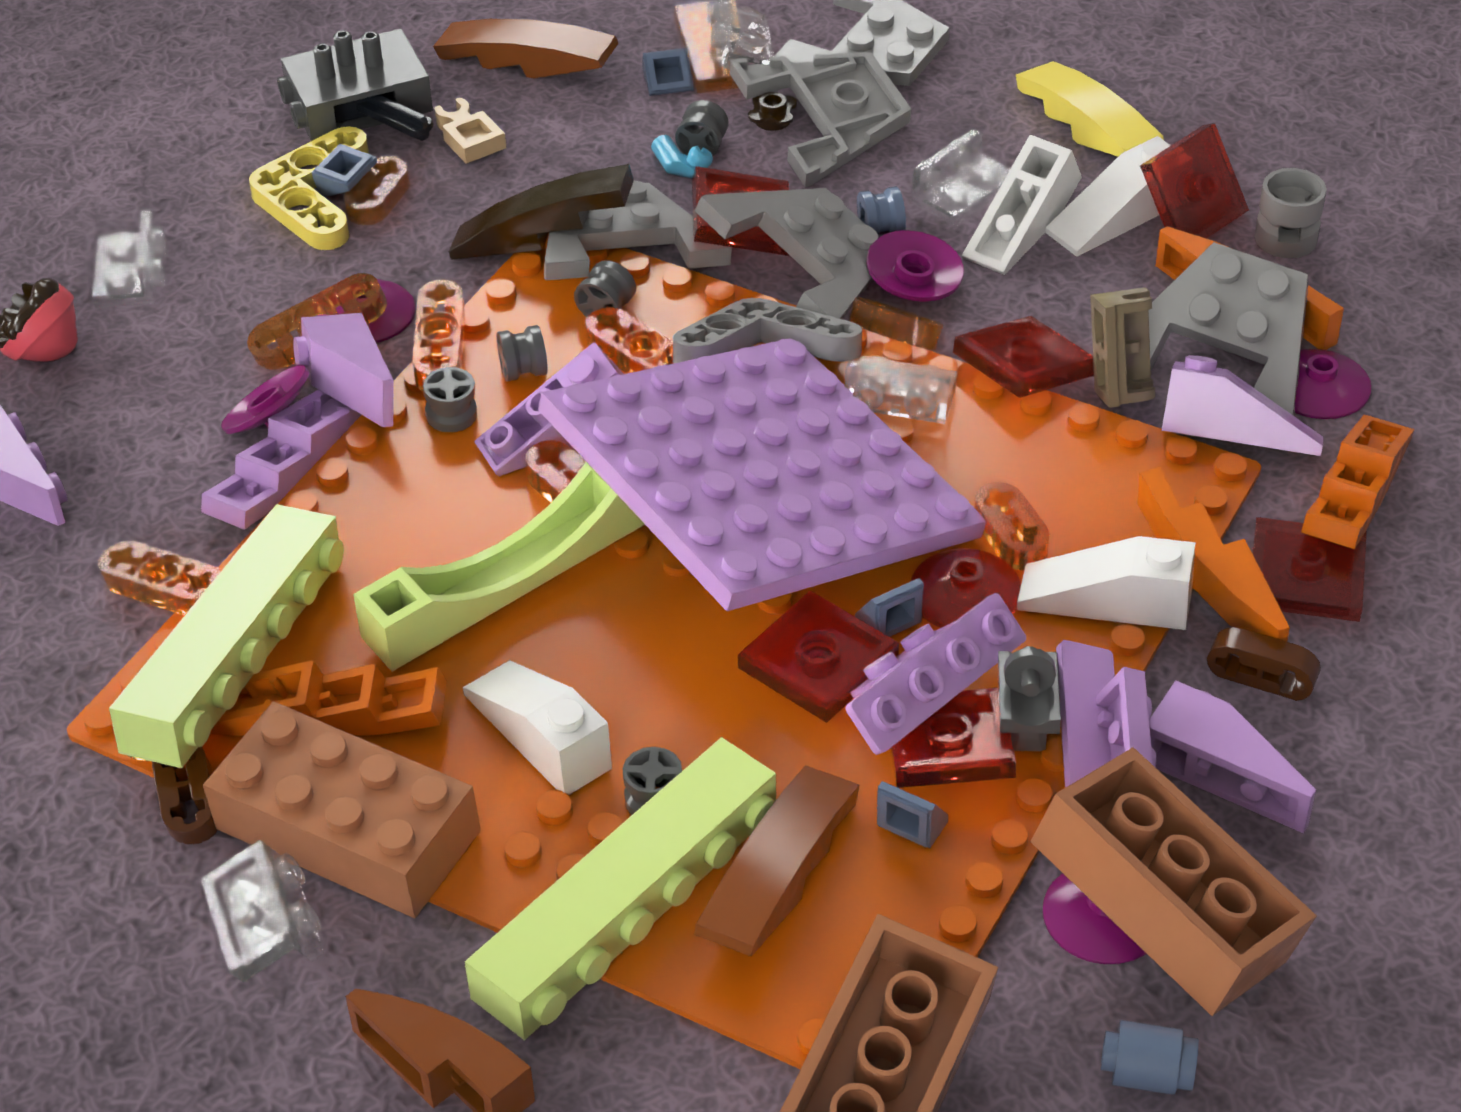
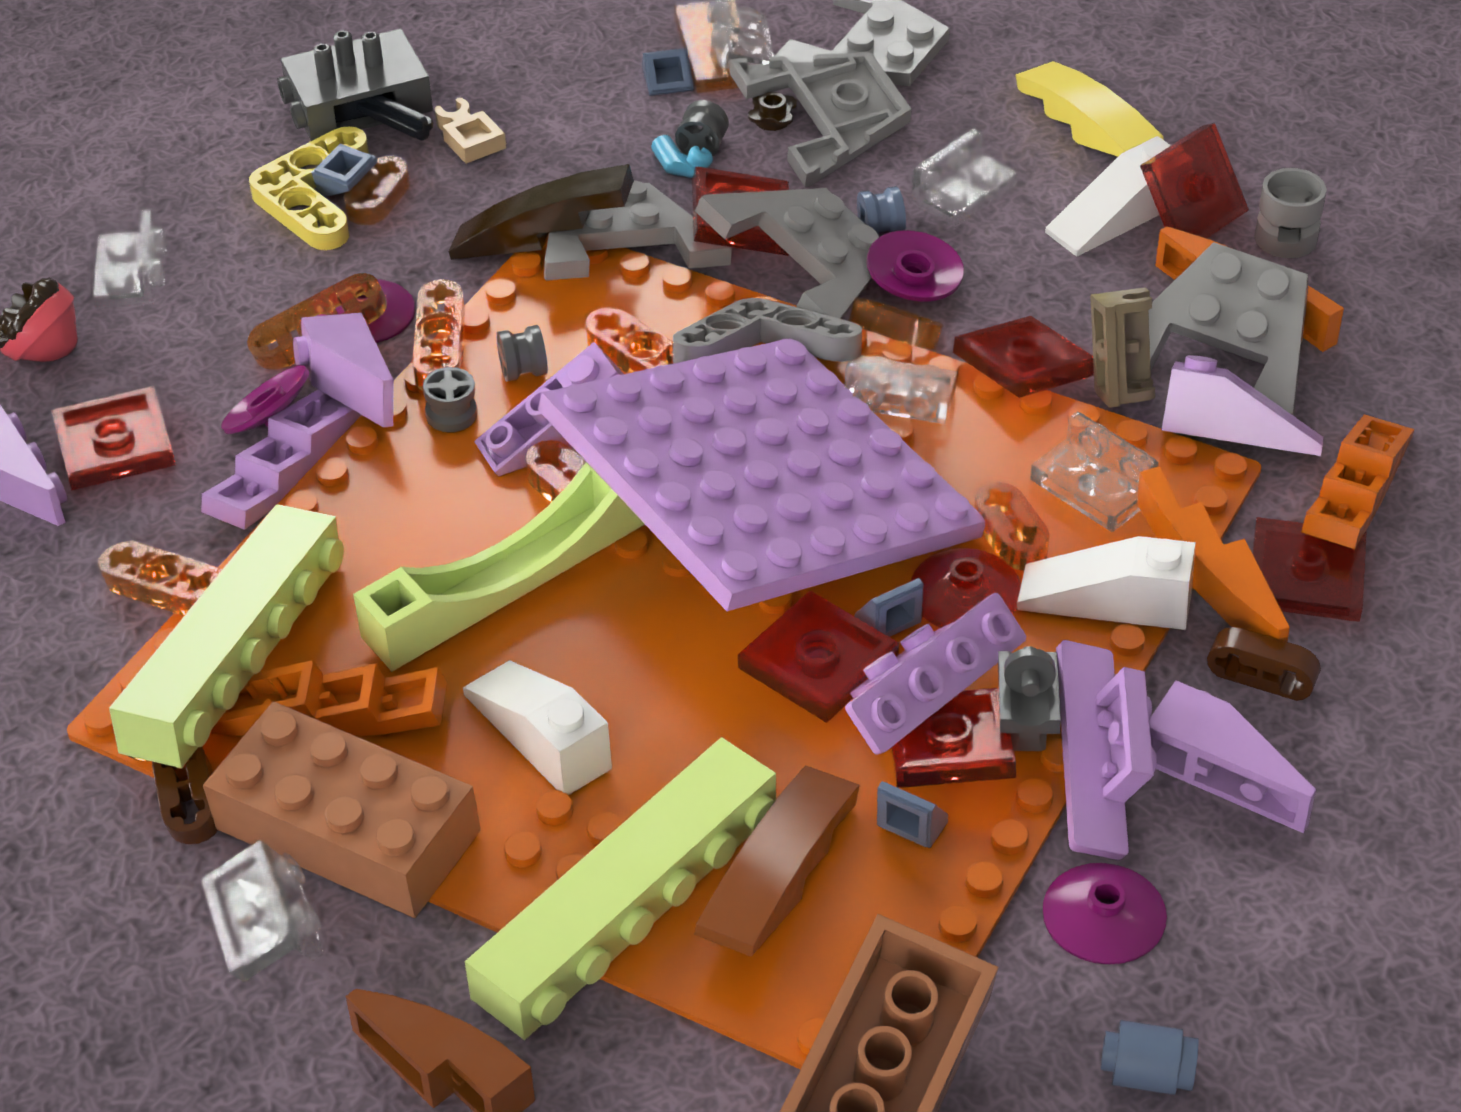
(113, 438): none -> clear red plate
(535, 45): dark orange slope -> none
(605, 287): dark grey wheel -> none
(644, 772): dark grey wheel -> none
(1024, 205): white slope -> none
(1094, 472): none -> clear bracket
(1172, 879): nougat brick -> none
(1330, 385): magenta dish -> none

